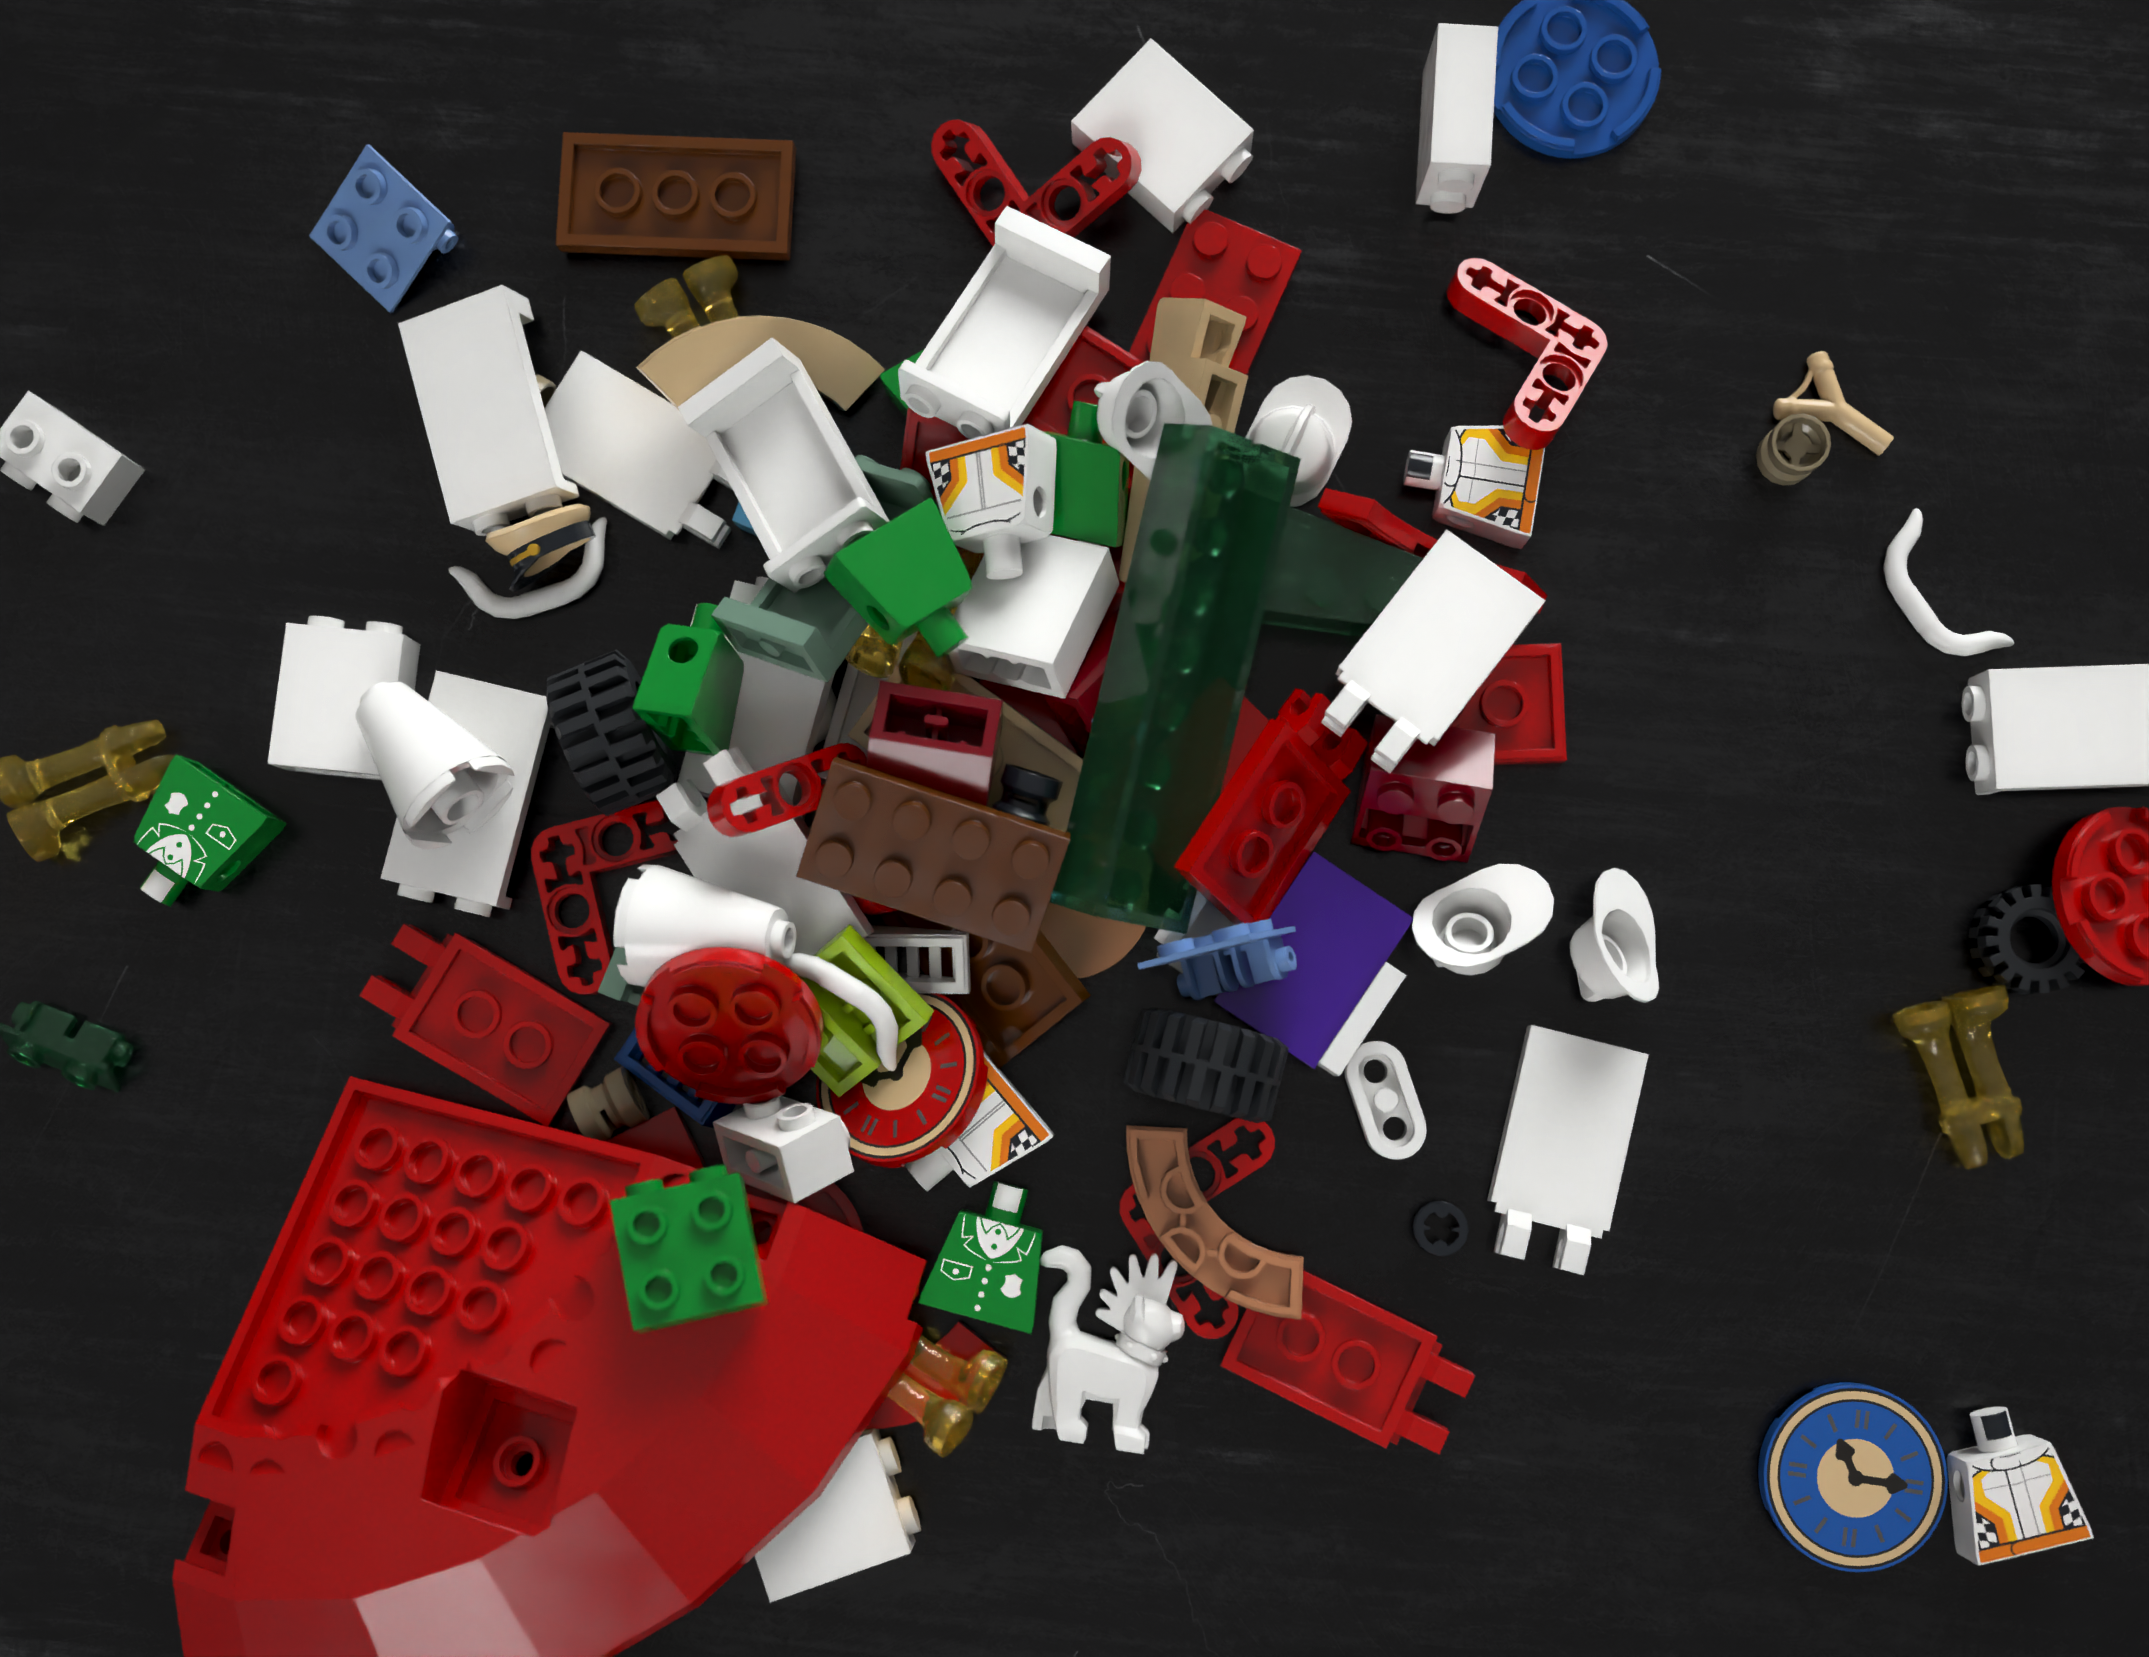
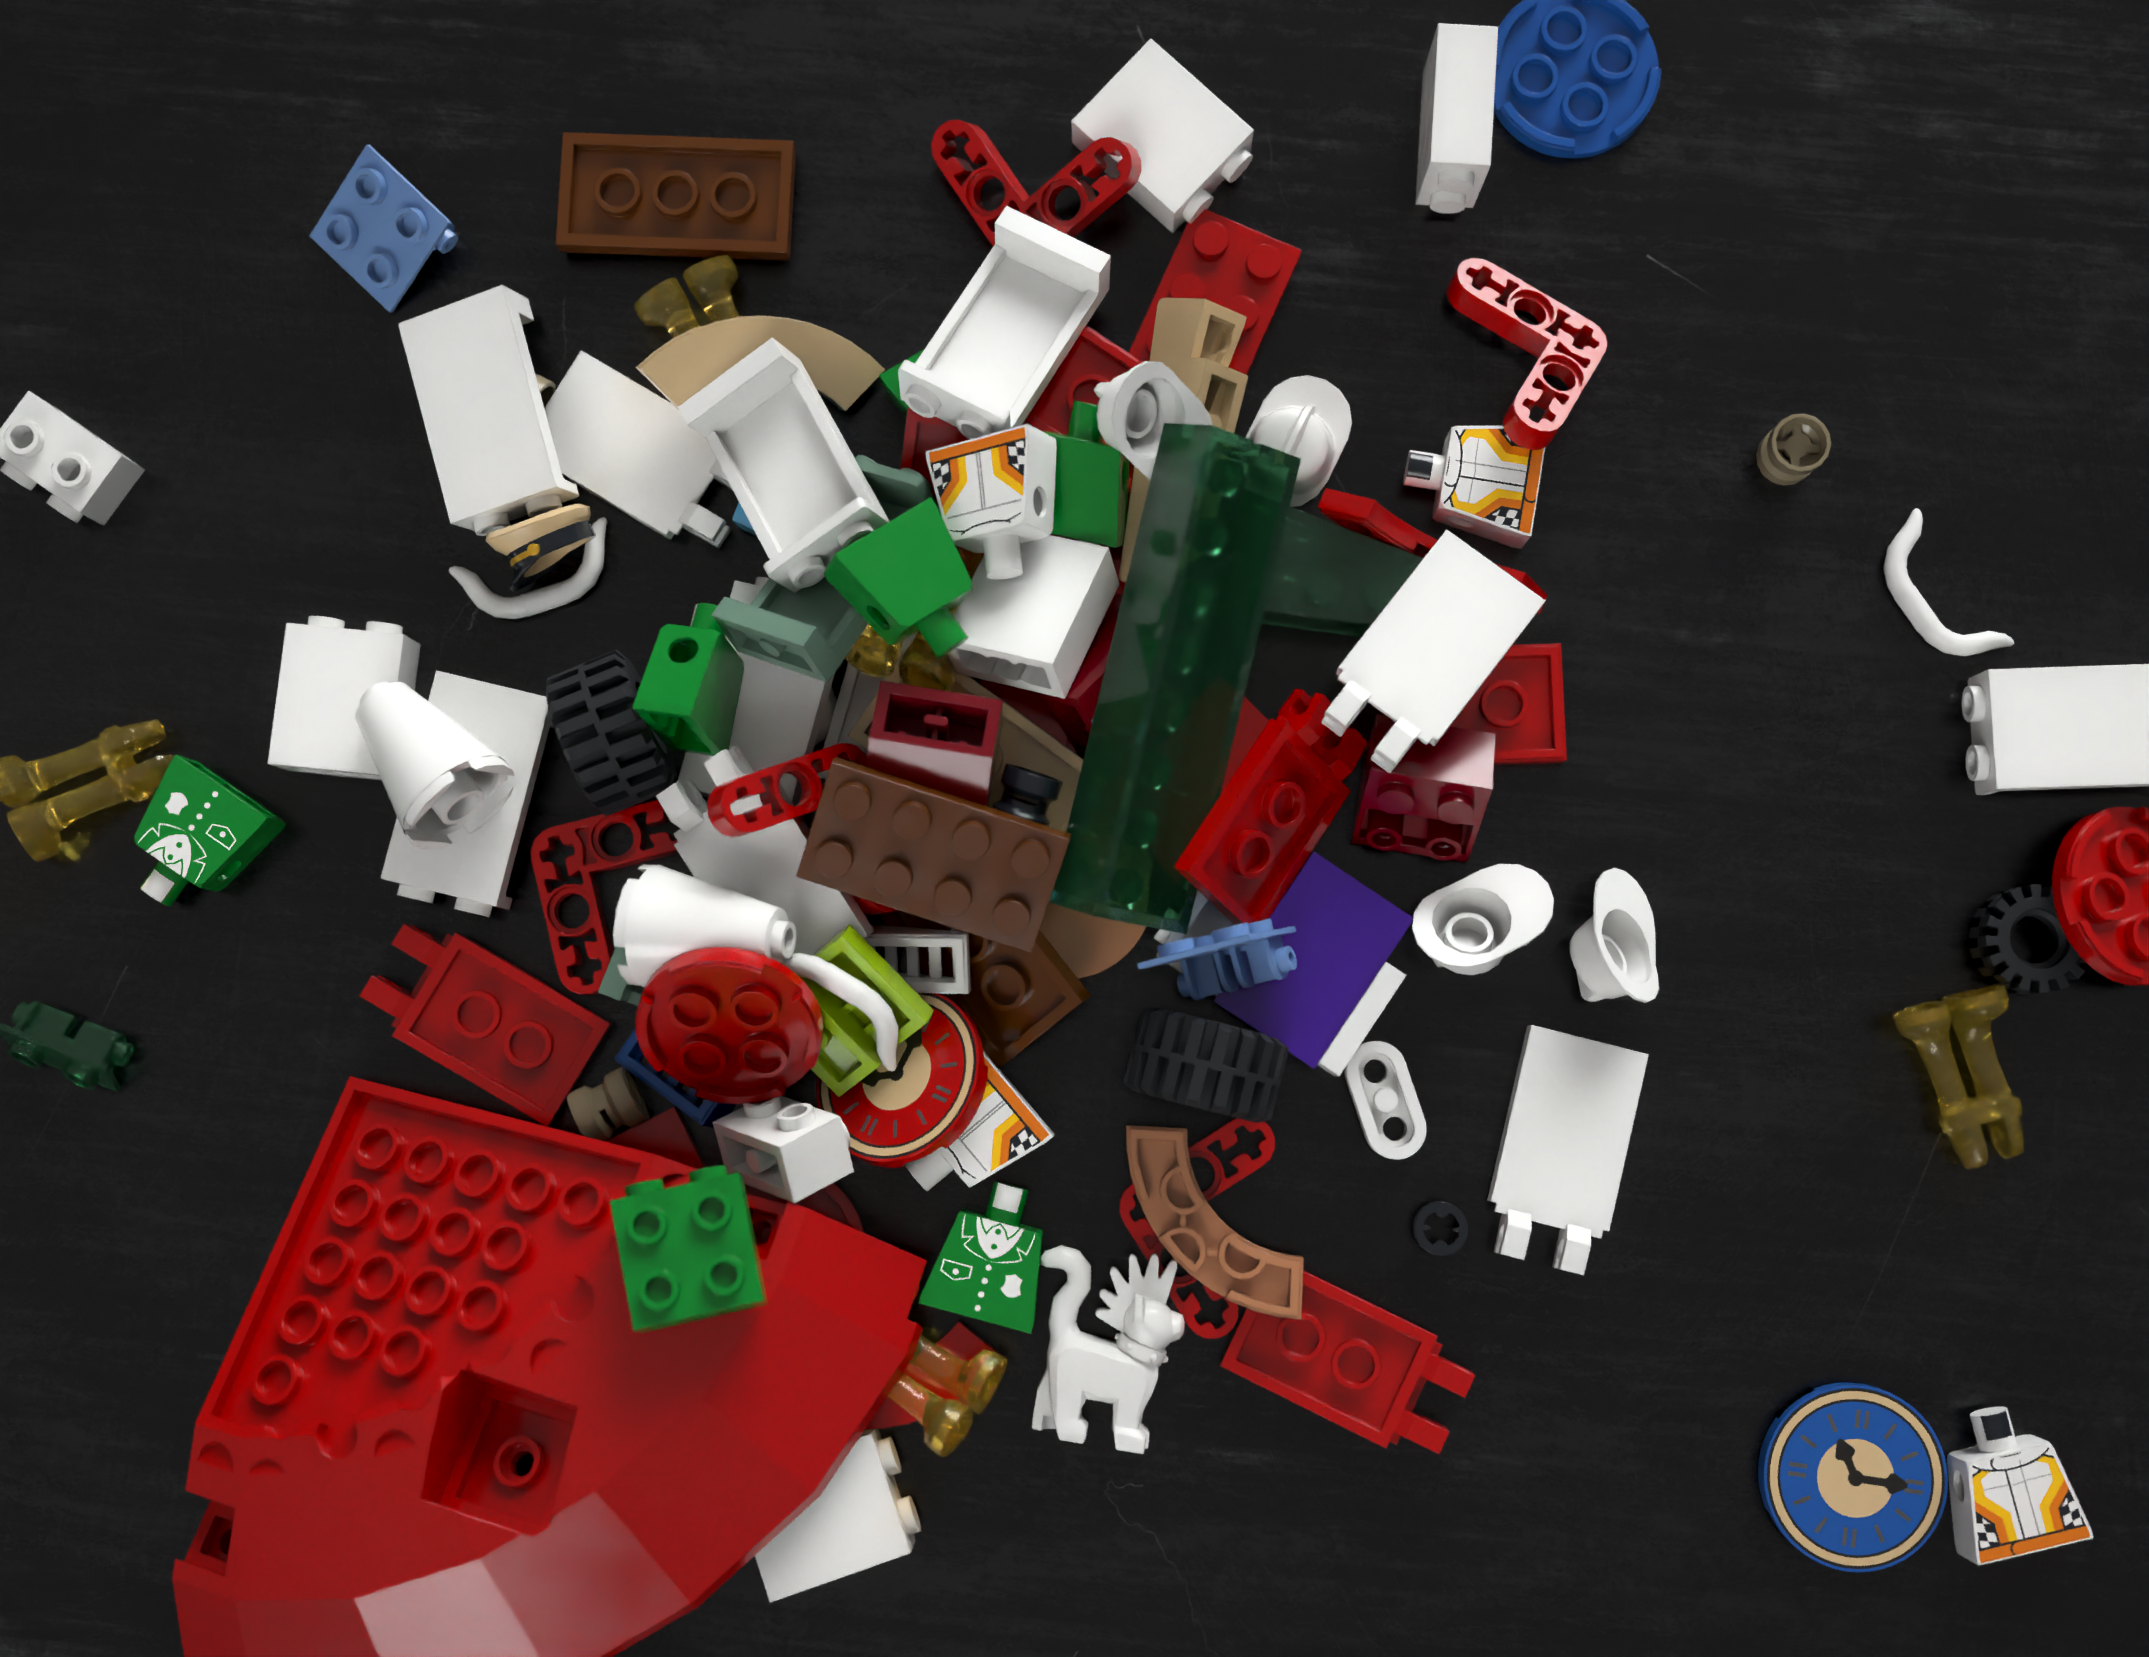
(1832, 406): tan piece -> none

